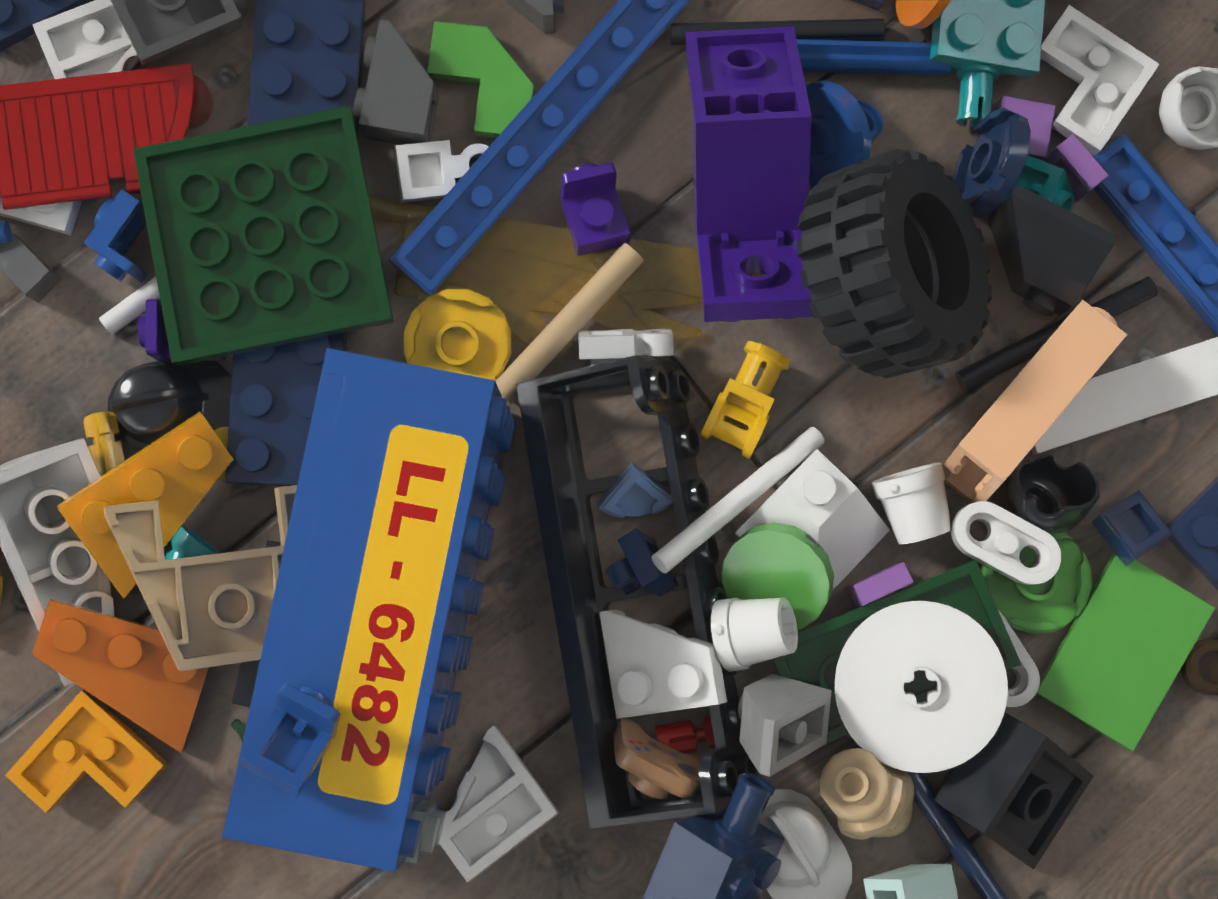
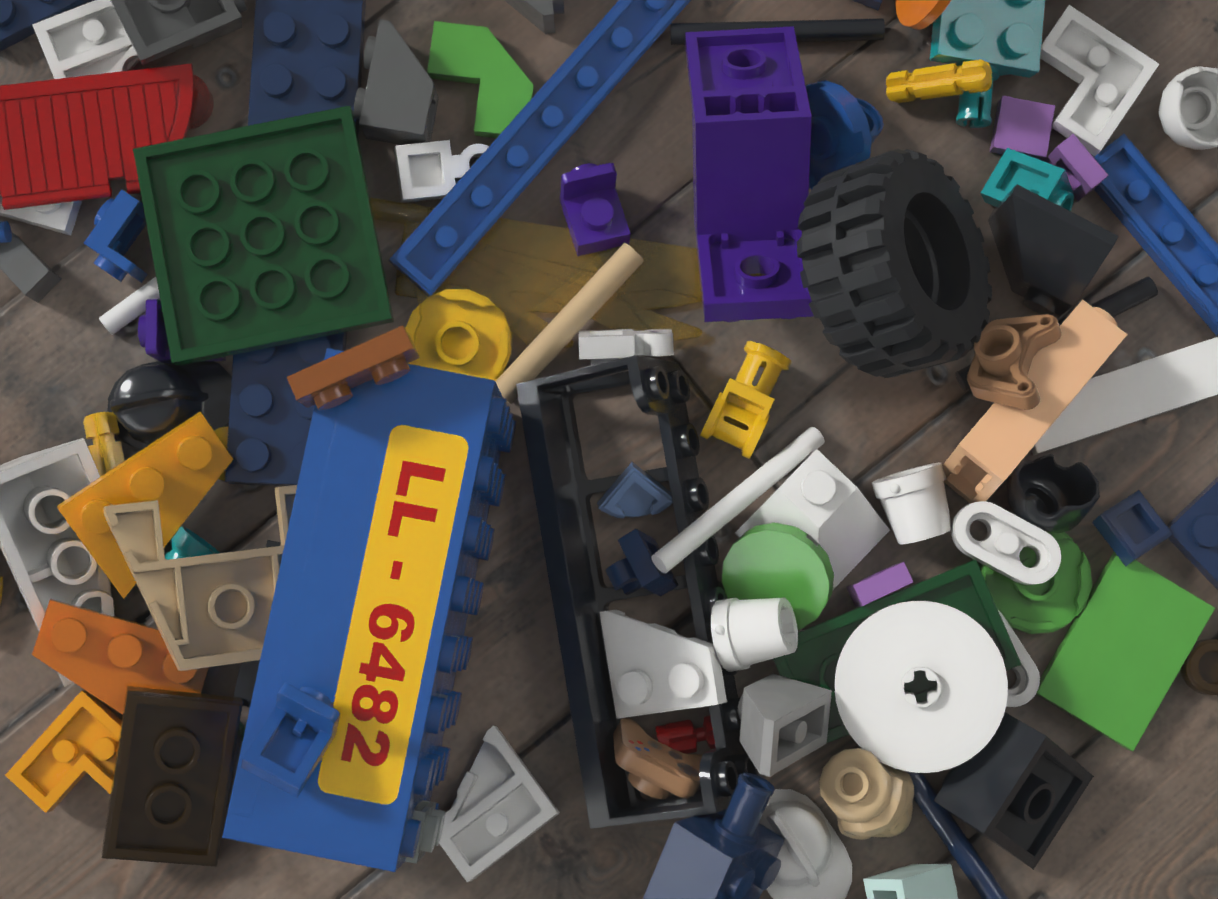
(171, 777): none -> dark brown tile
(331, 380): none -> dark orange plate
(869, 57): blue axle -> none
(939, 81): none -> yellow axle
(995, 162): dark blue tile -> none
(1005, 356): none -> medium nougat piece

